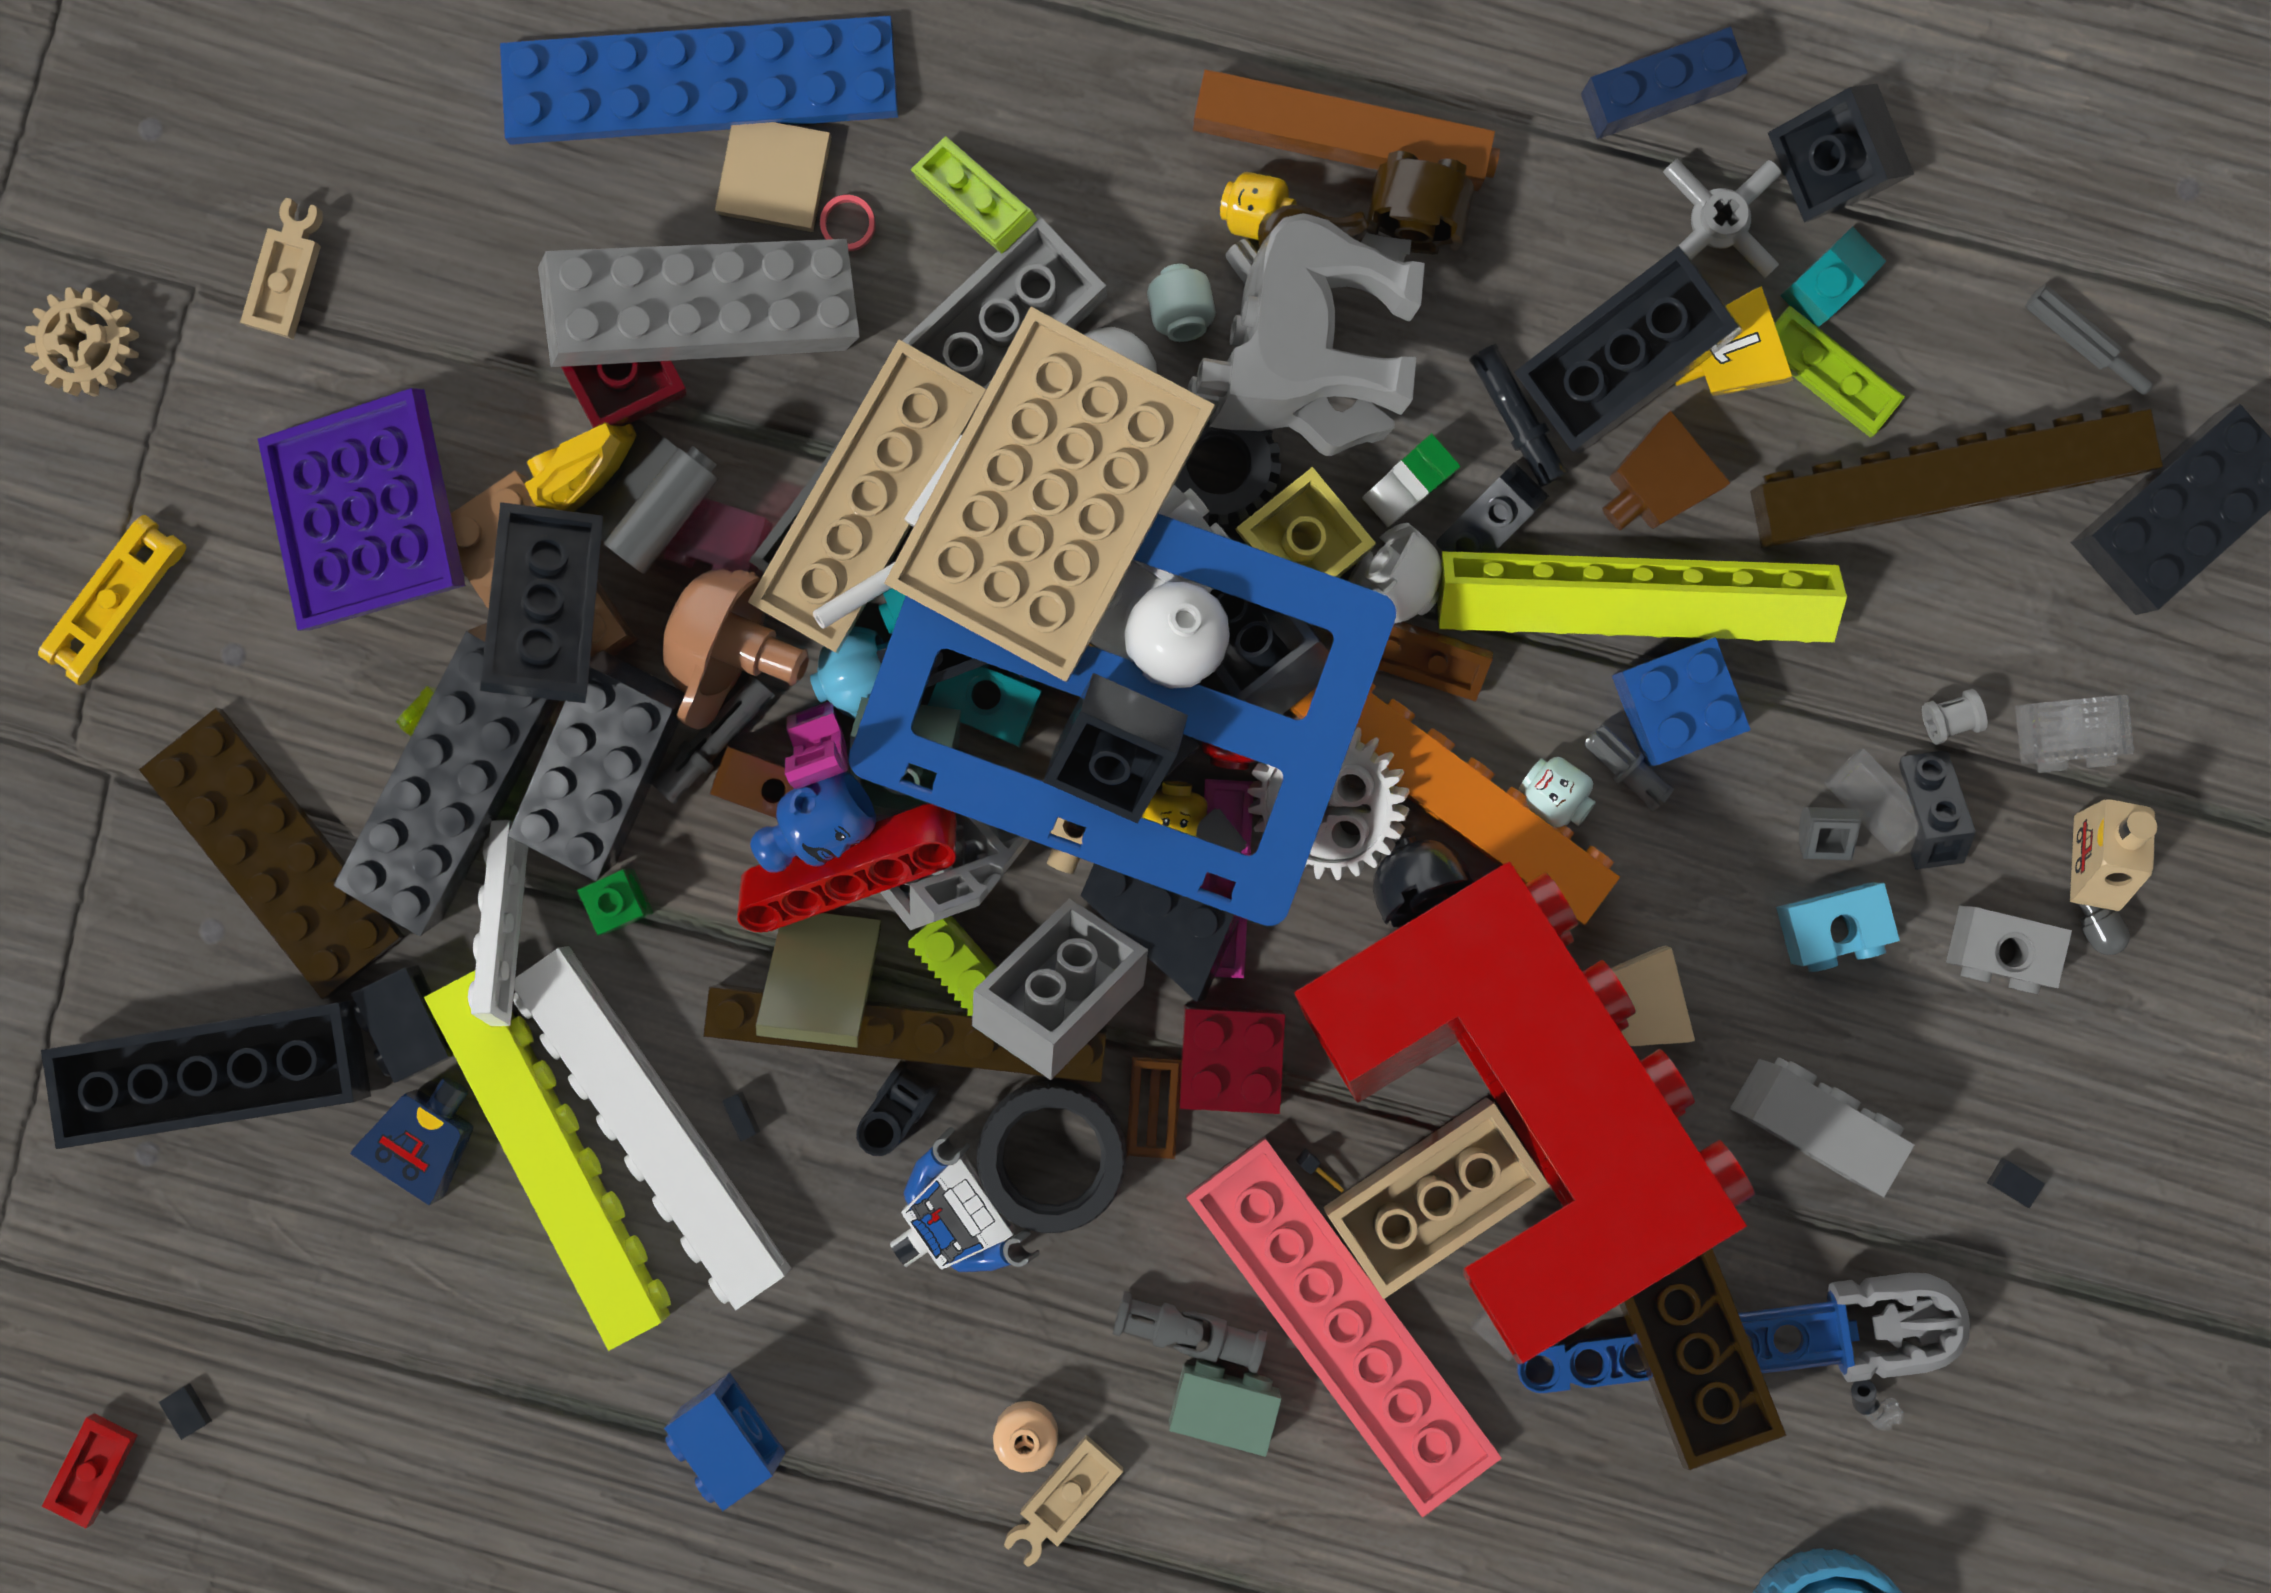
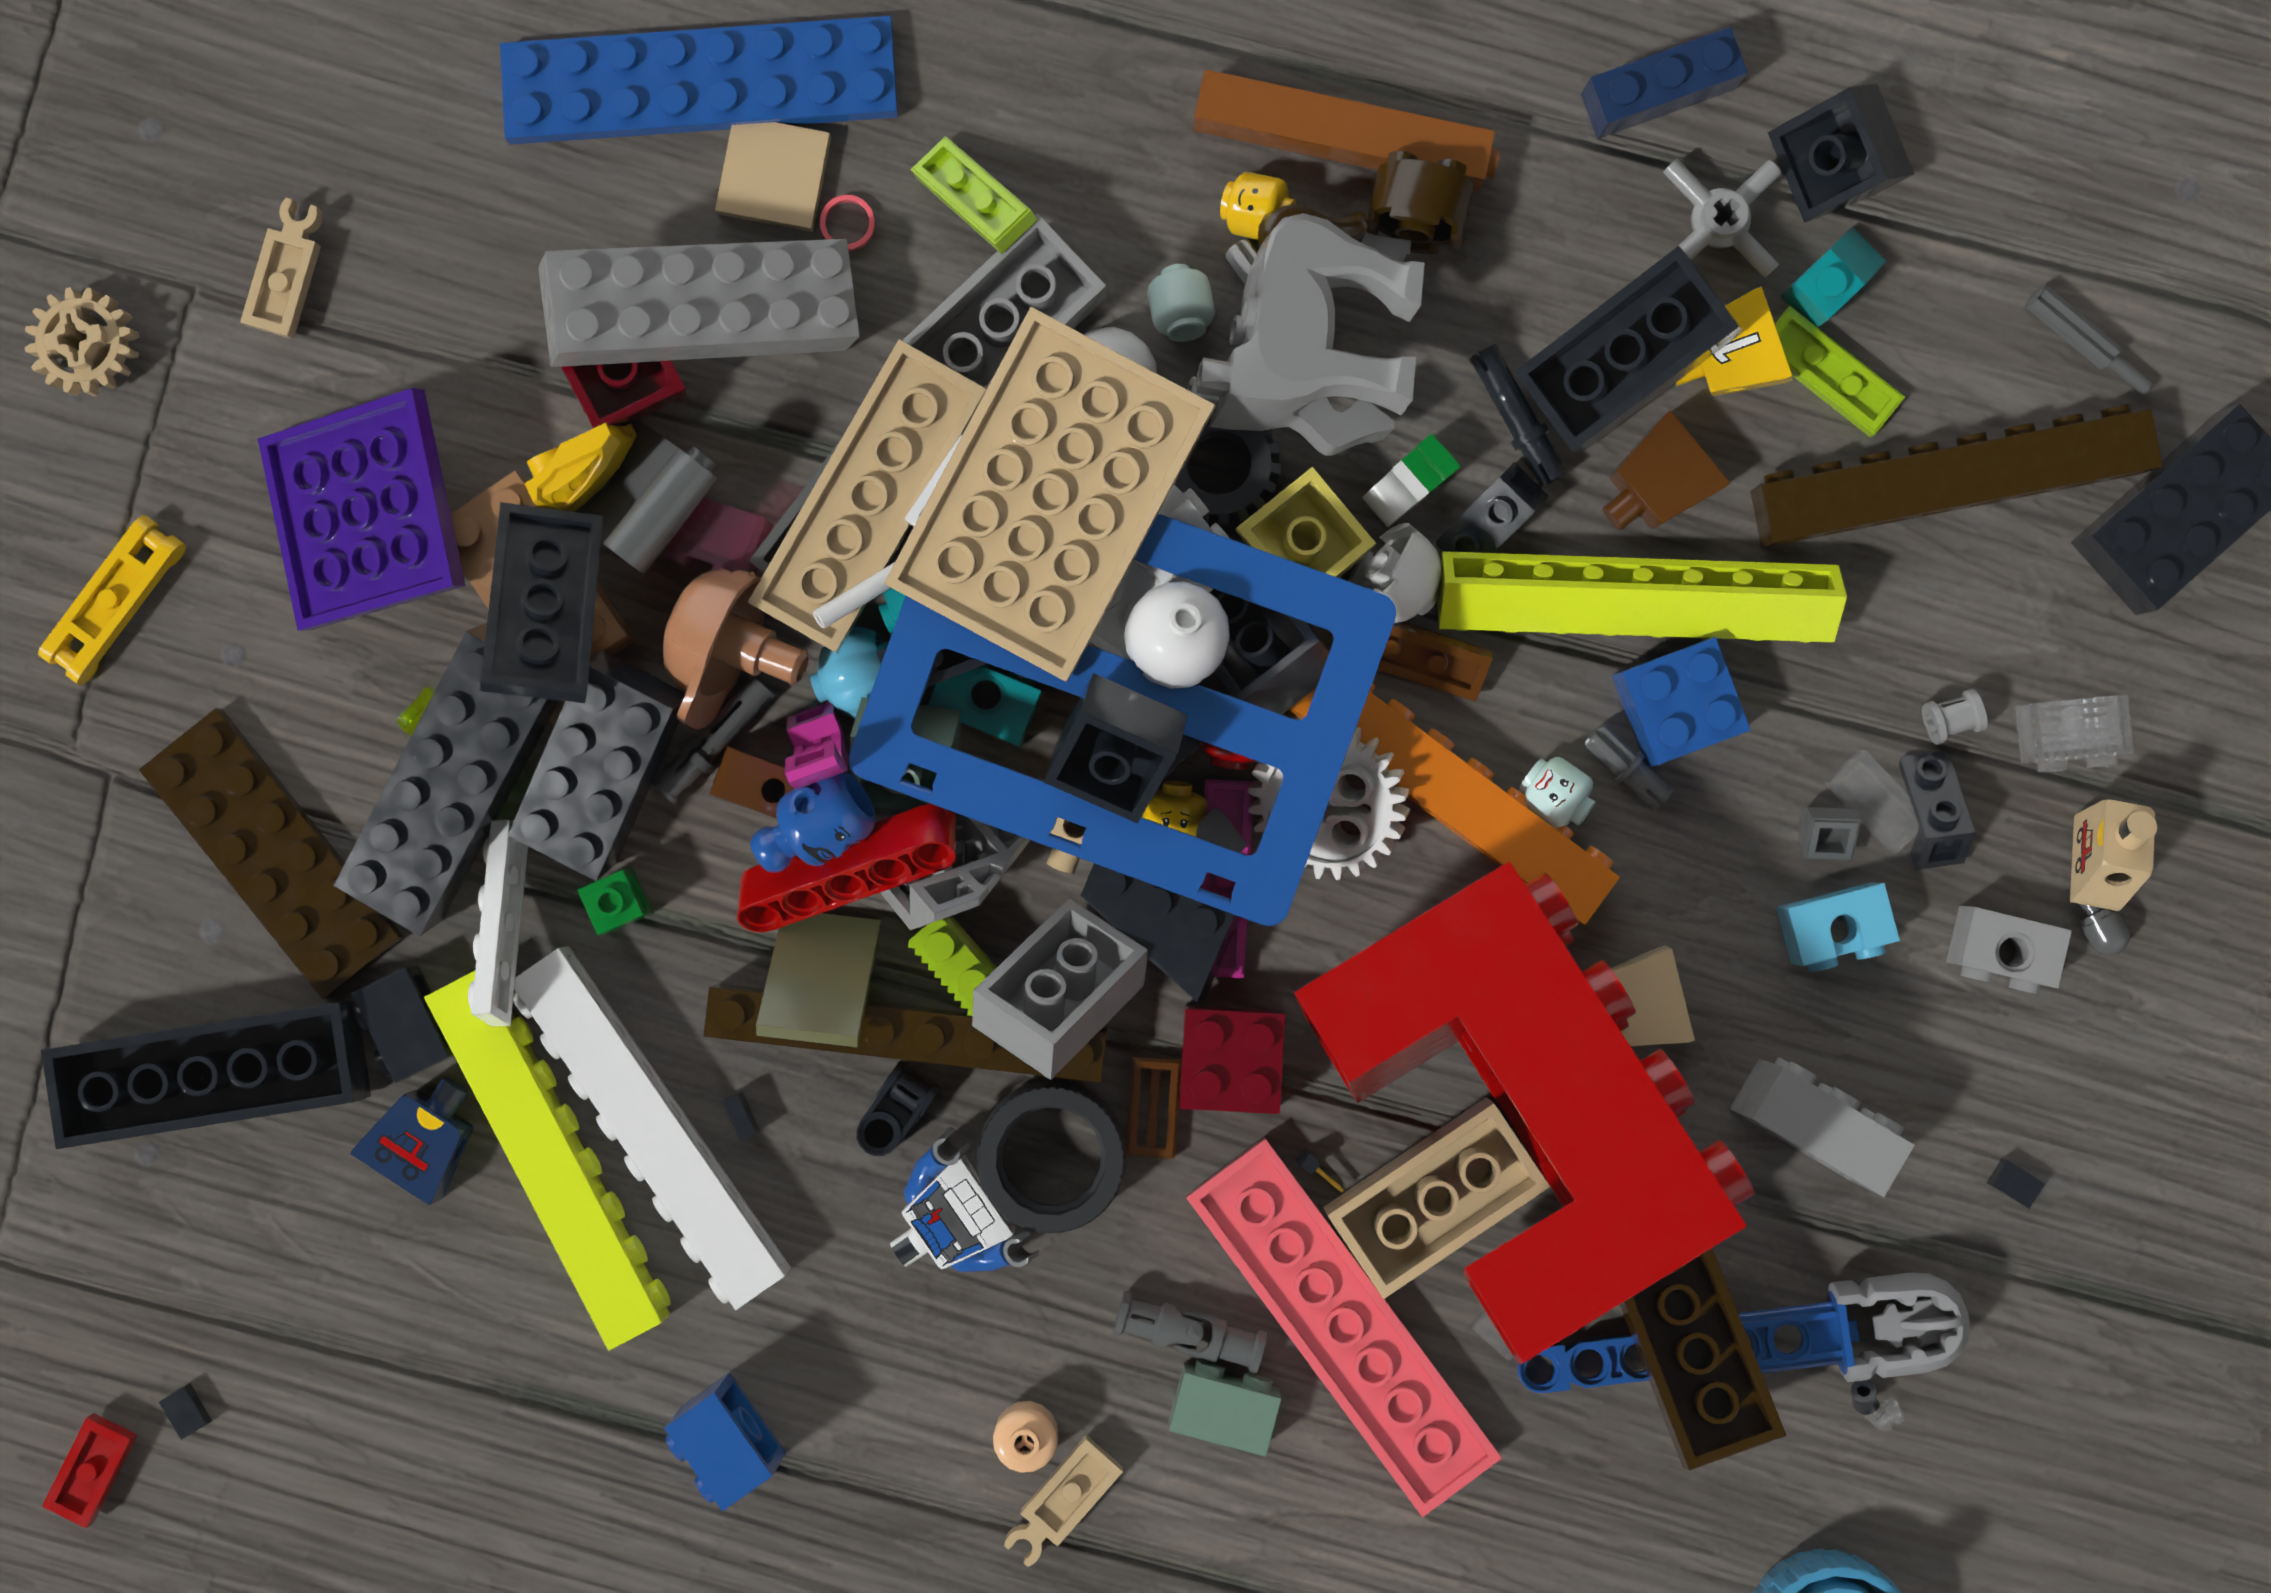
(1417, 879): black cylinder -> none

